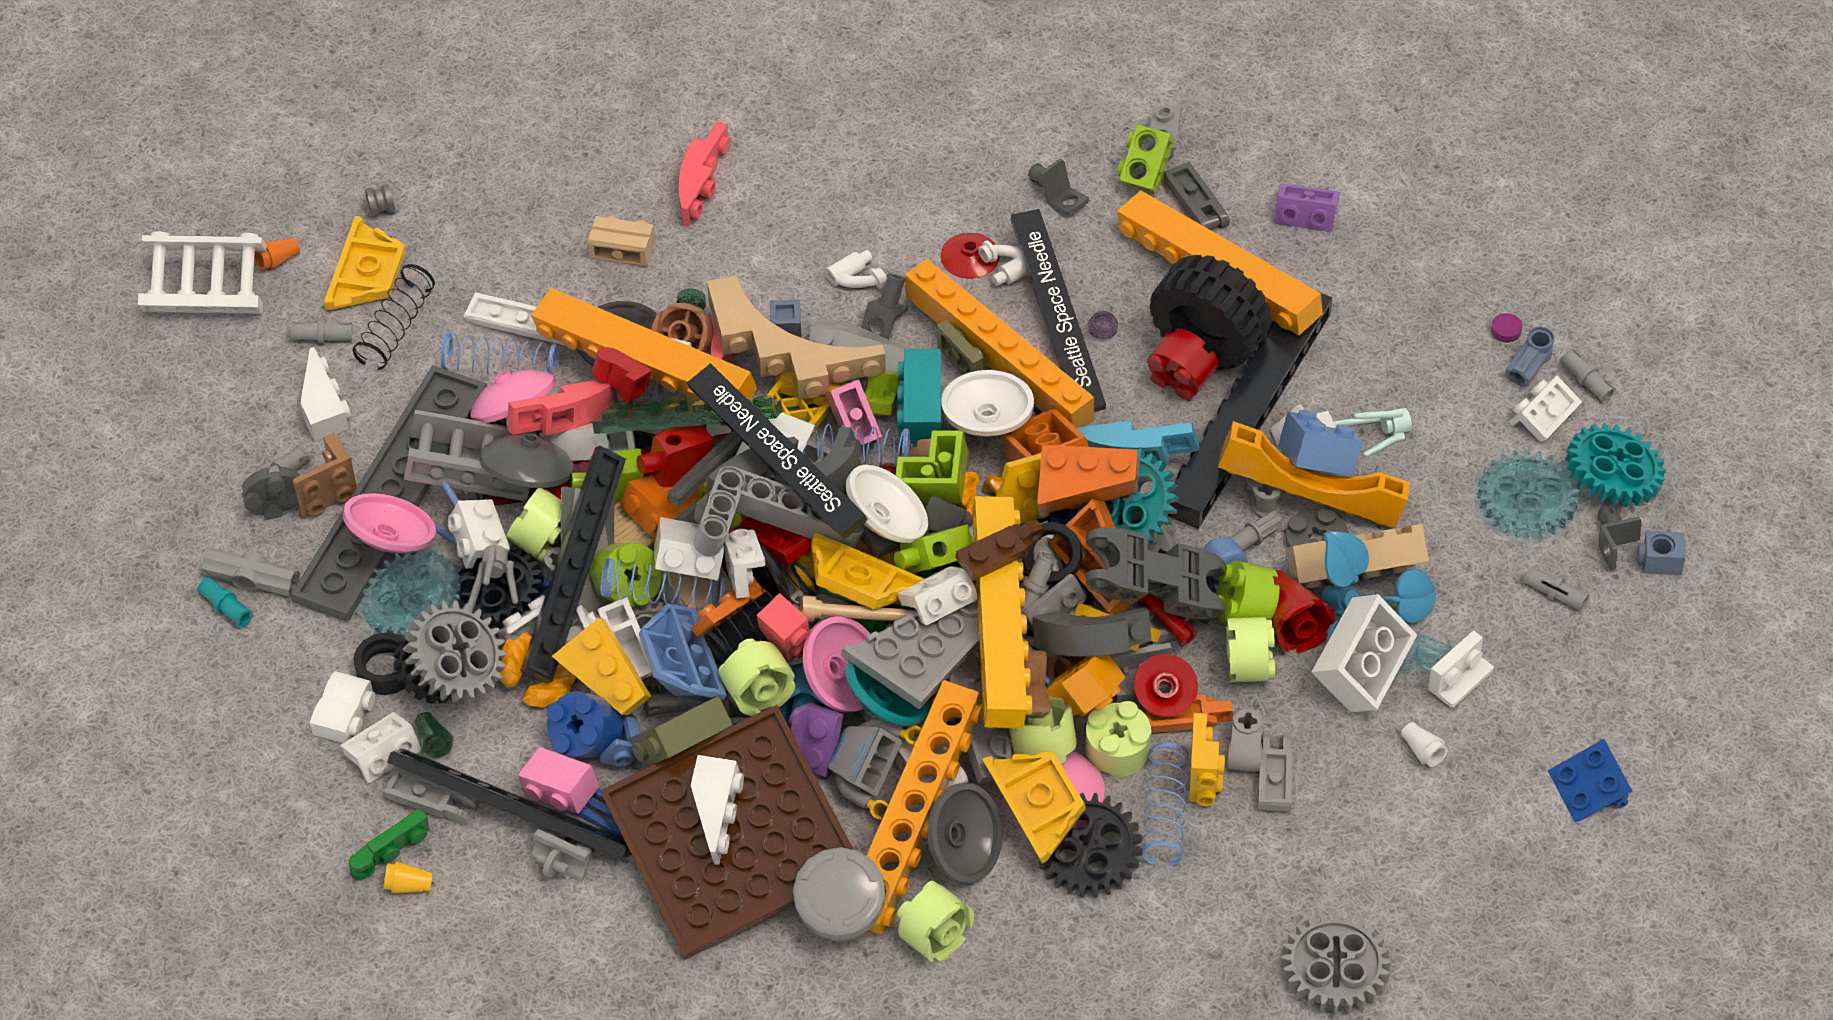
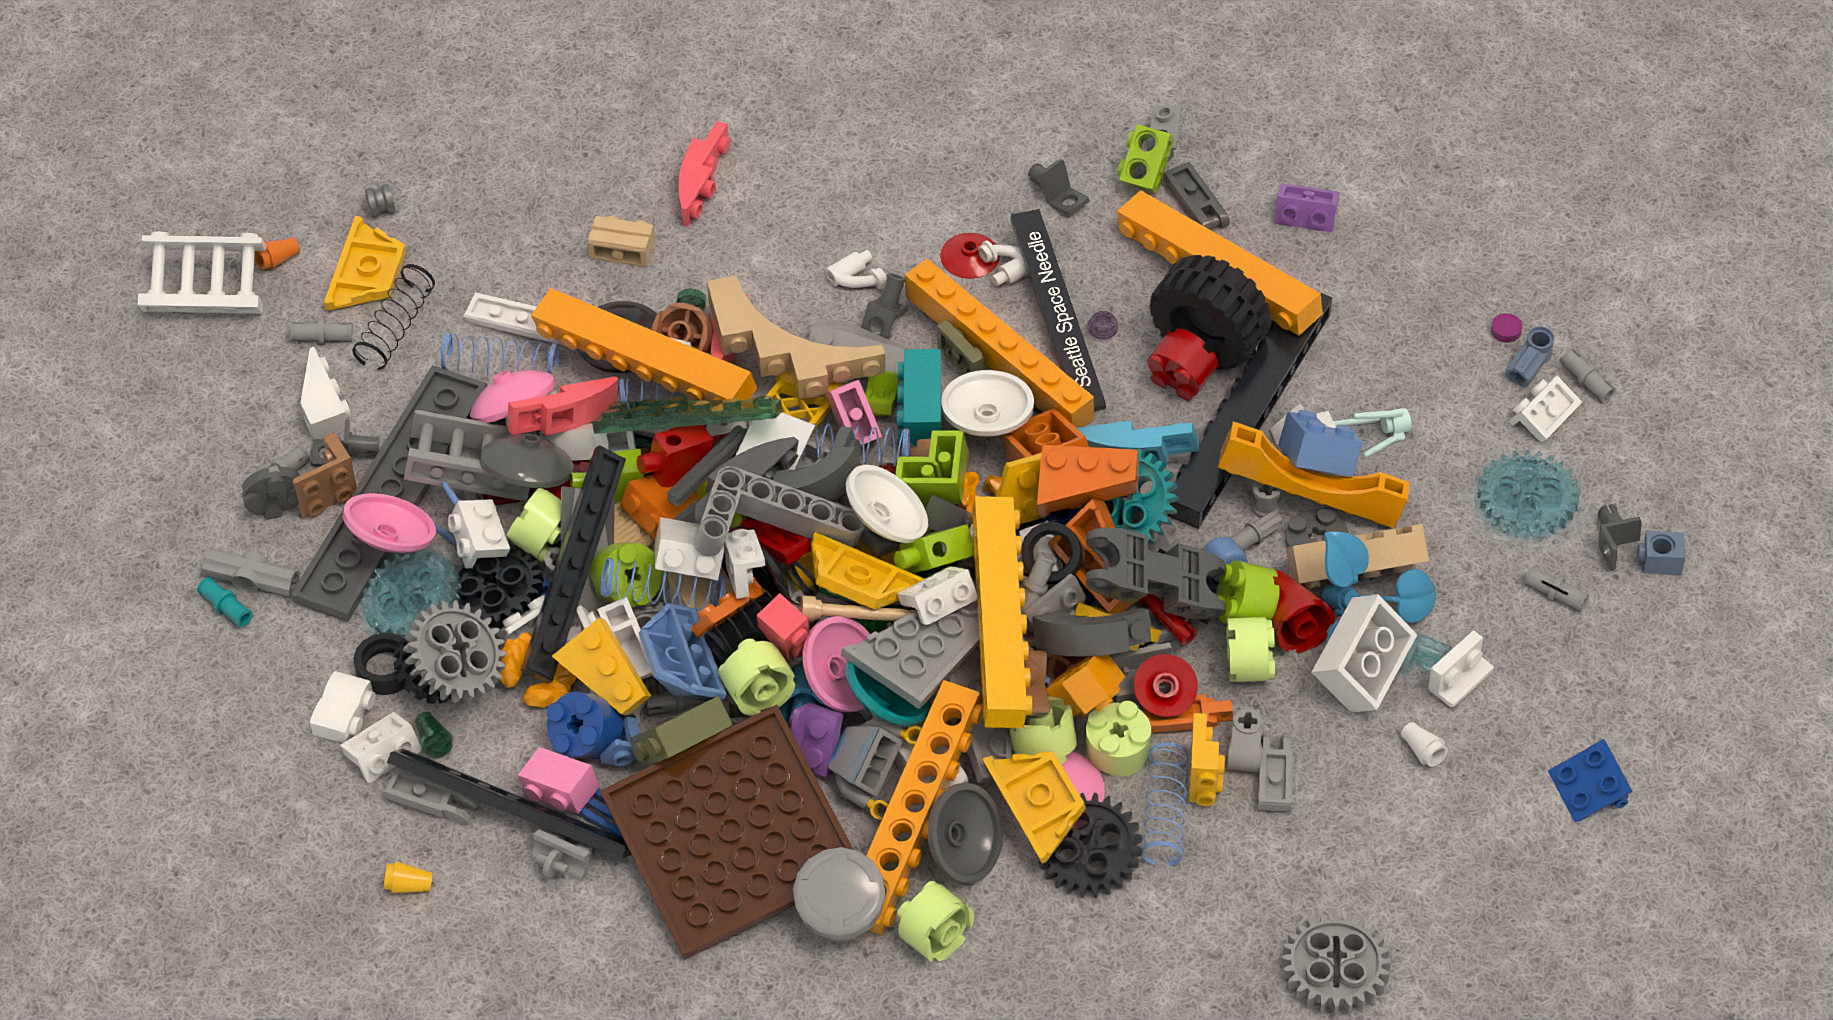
(352, 443): none -> dark grey bracket
(388, 844): green hinge -> none
(493, 565): light grey plant -> none
(621, 373): red leg -> none
(714, 791): white slope -> none
(777, 452): black tile -> none
(786, 315): sand blue brick -> none
(998, 549): reddish brown hinge -> none
(1615, 465): teal gear -> none

